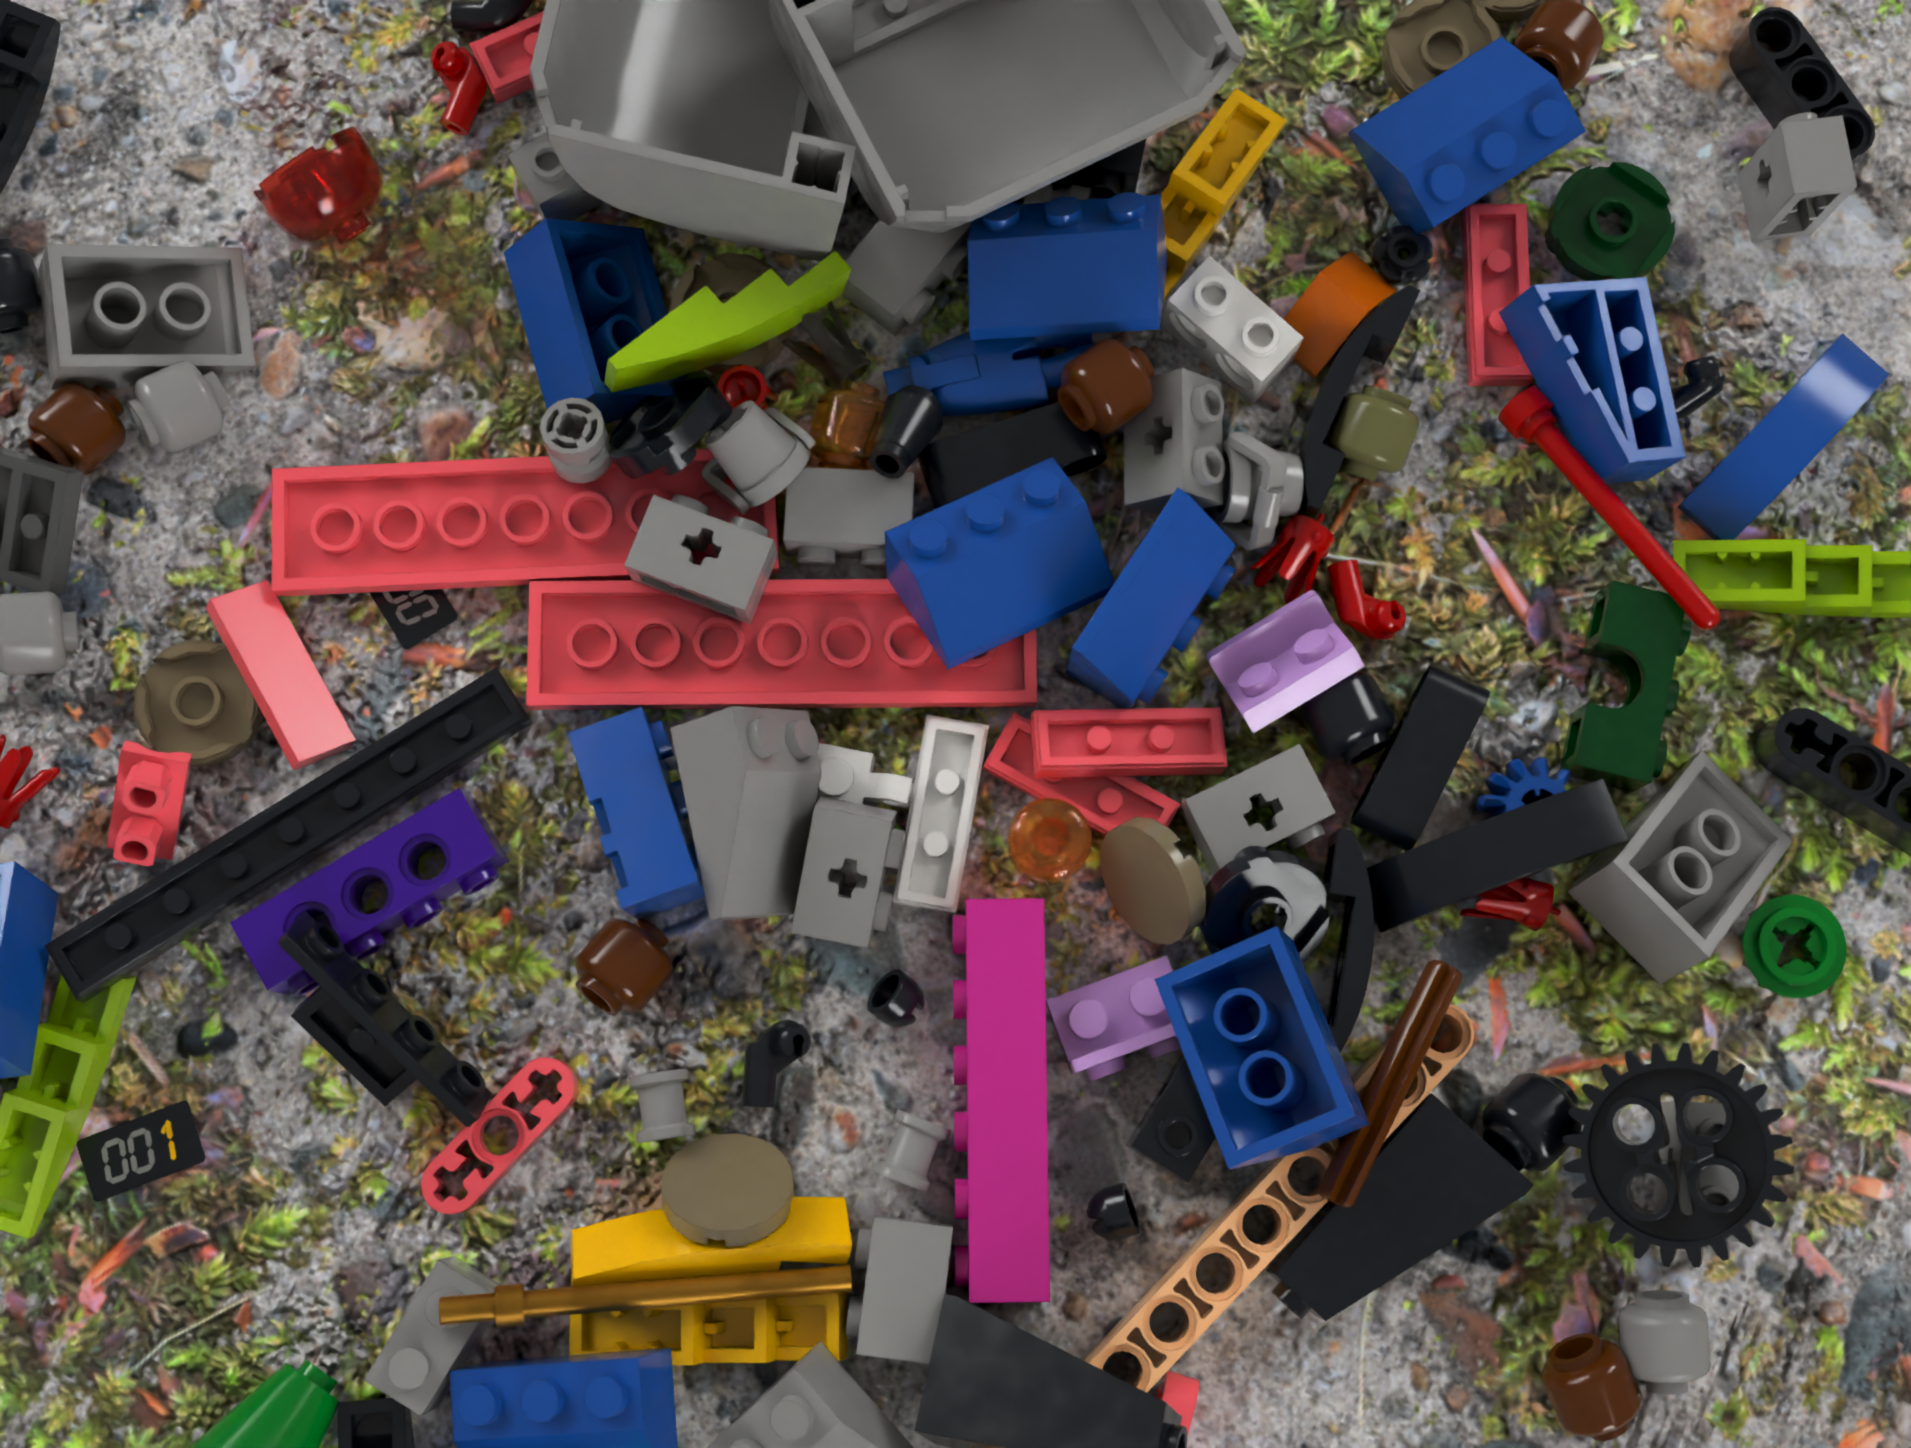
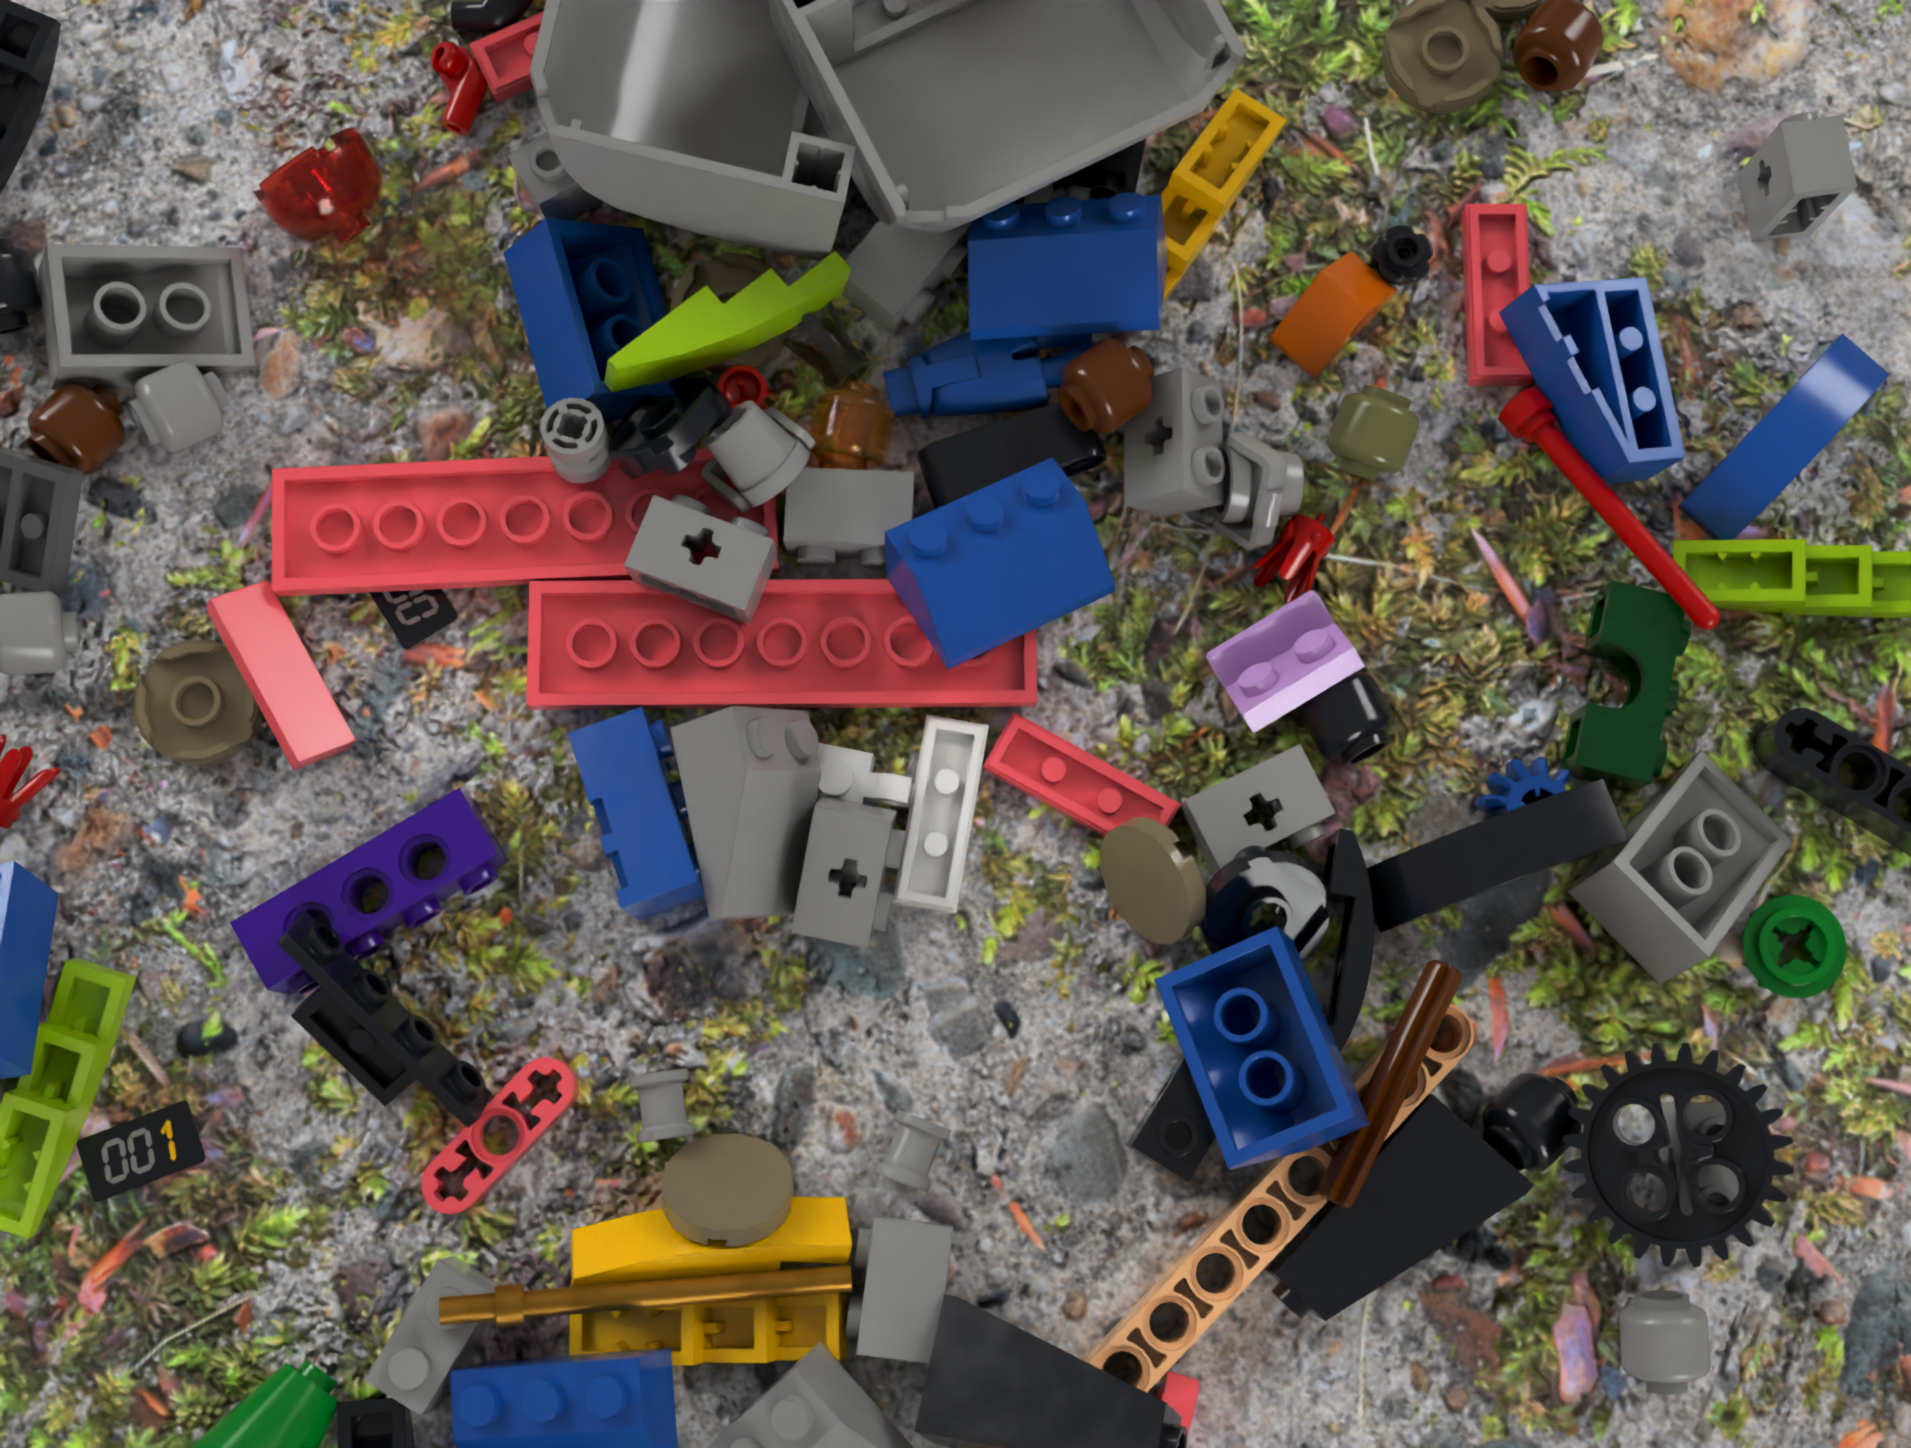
(147, 804): coral hips -> none
(287, 836): black tile -> none
(623, 966): reddish brown head -> none
(768, 1056): black arm -> none
(895, 999): black hinge -> none
(905, 429): black cone -> none
(1005, 1101): dark pink brick -> none
(1049, 841): clear orange head -> none
(1114, 1019): lavender bracket -> none
(1114, 1213): black hinge -> none
(1128, 742): coral tile -> none
(1153, 605): blue slope -> none
(1231, 330): white brick -> none
(1359, 610): red arm -> none
(1373, 339): black slope -> none
(1420, 757): black beam -> none
(1465, 134): blue slope -> none
(1520, 901): red piece -> none
(1591, 1387): reddish brown head -> none
(1618, 189): dark green plate -> none
(1702, 385): black arm -> none
(1800, 66): black beam -> none

